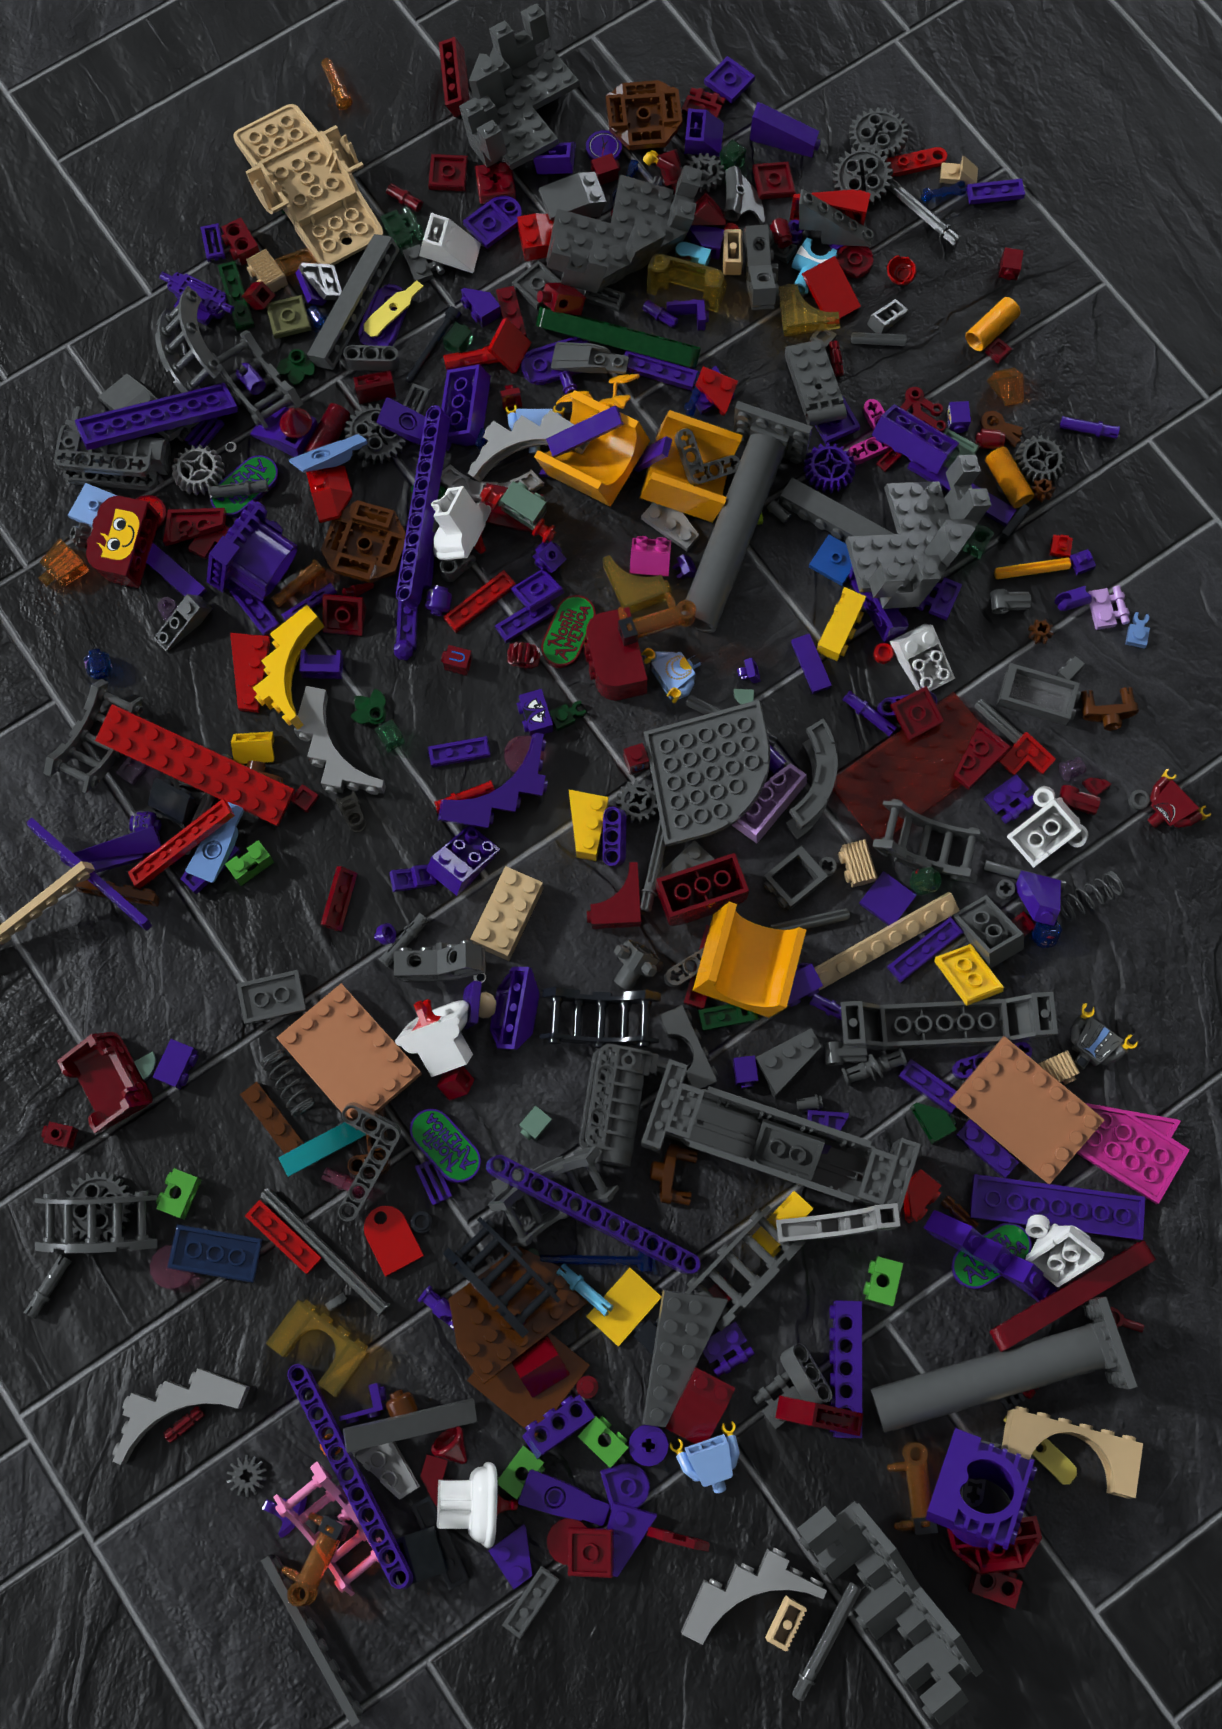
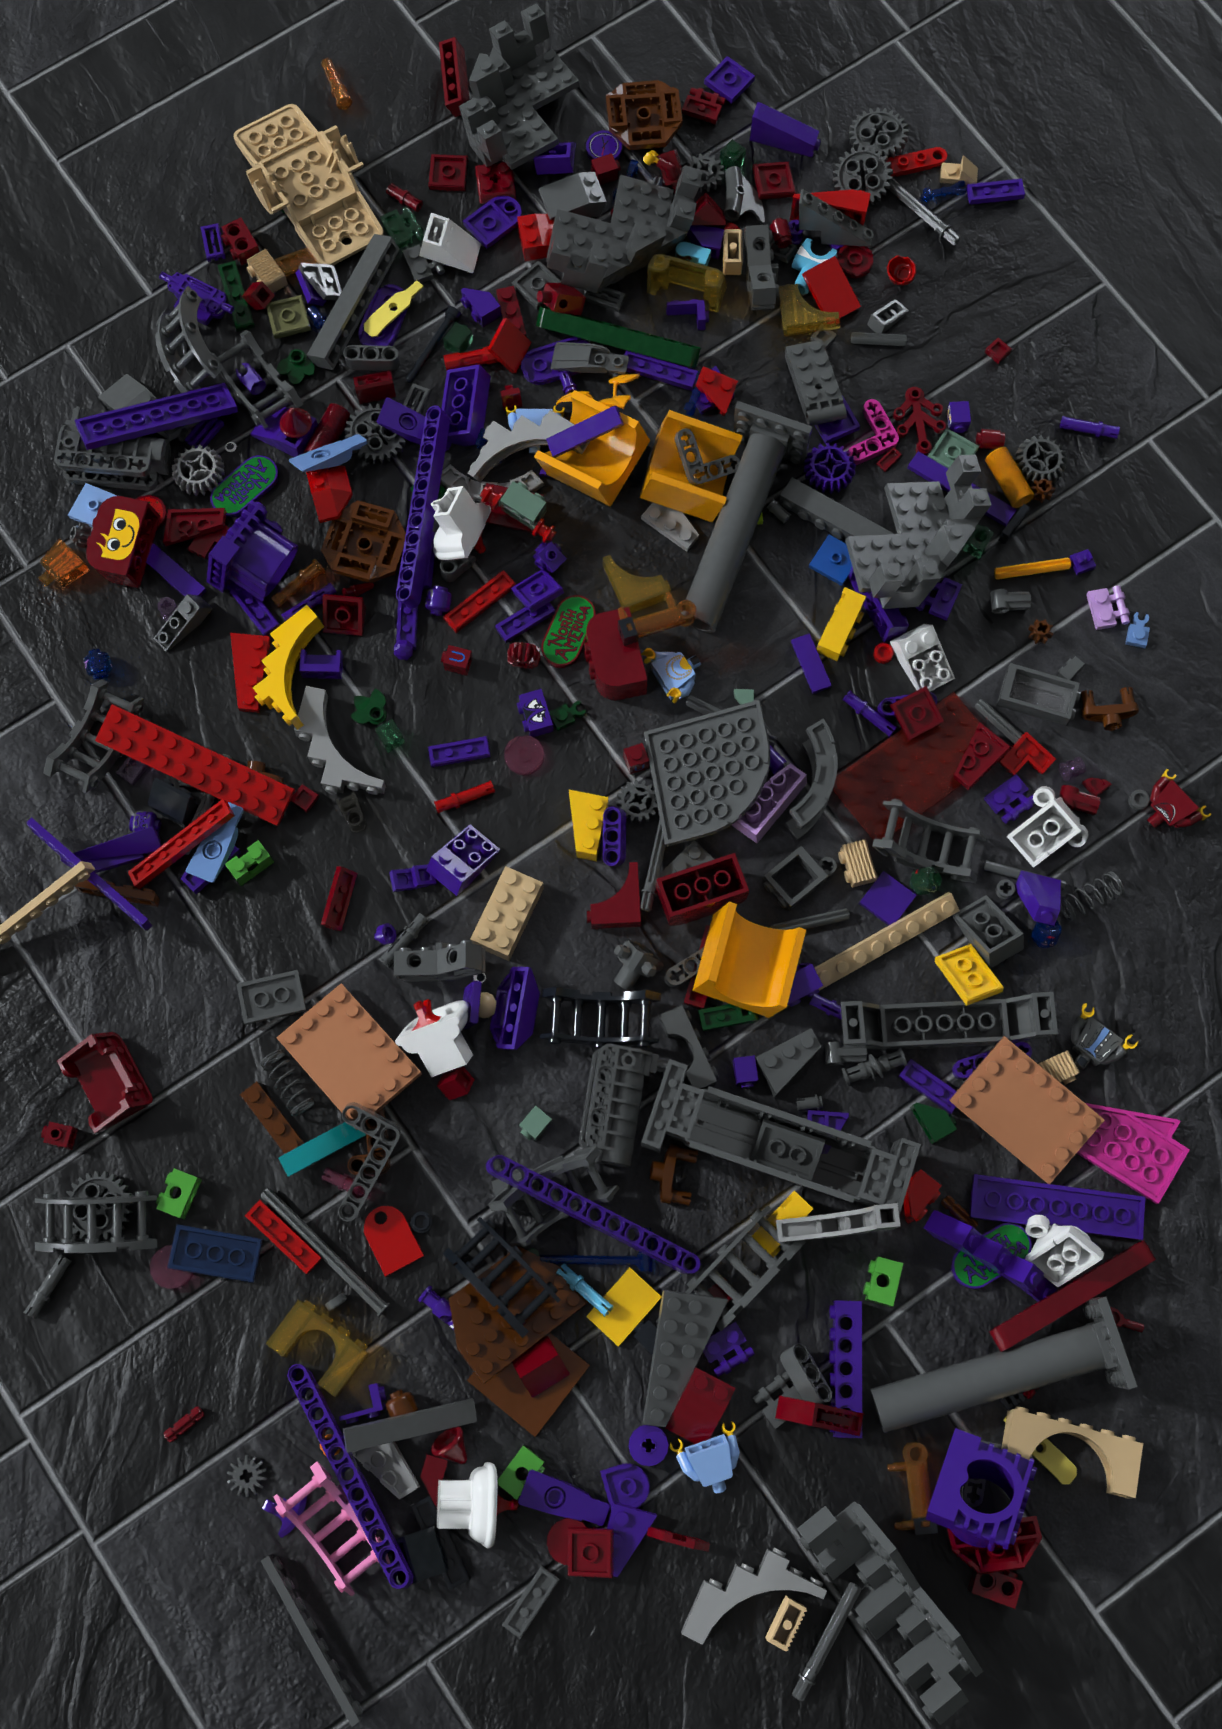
(146, 1065): sand green tile -> none
(171, 1397): light grey arch -> none
(176, 1064): dark purple brick -> none
(246, 487): dark grey pin -> none
(253, 747): yellow panel -> none
(331, 1533): clear orange piece -> none
(440, 1197): dark purple tile -> none
(445, 1146): tile -> none
(513, 1557): dark purple wing -> none
(526, 780): dark purple arch -> none
(553, 1436): dark purple brick -> none
(587, 1387): dark red plate -> none
(607, 1454): bright green brick -> none
(650, 556): dark pink slope -> none
(654, 453): dark purple tile -> none
(659, 313): dark purple axle -> none
(687, 567): dark purple tile -> none
(703, 133): dark purple slope -> none
(750, 671): dark purple tile -> none
(836, 359): dark red axle -> none
(914, 439): dark purple slope -> none
(925, 949): dark purple tile -> none
(987, 1148): dark purple plate -> none
(993, 324): light orange piece -> none
(995, 421): reddish brown piece -> none
(1008, 385): clear orange slope -> none
(1011, 263): dark red brick -> none
(1024, 923): dark red tile -> none
(1061, 546): red tile -> none
(1073, 599): dark purple piece -> none

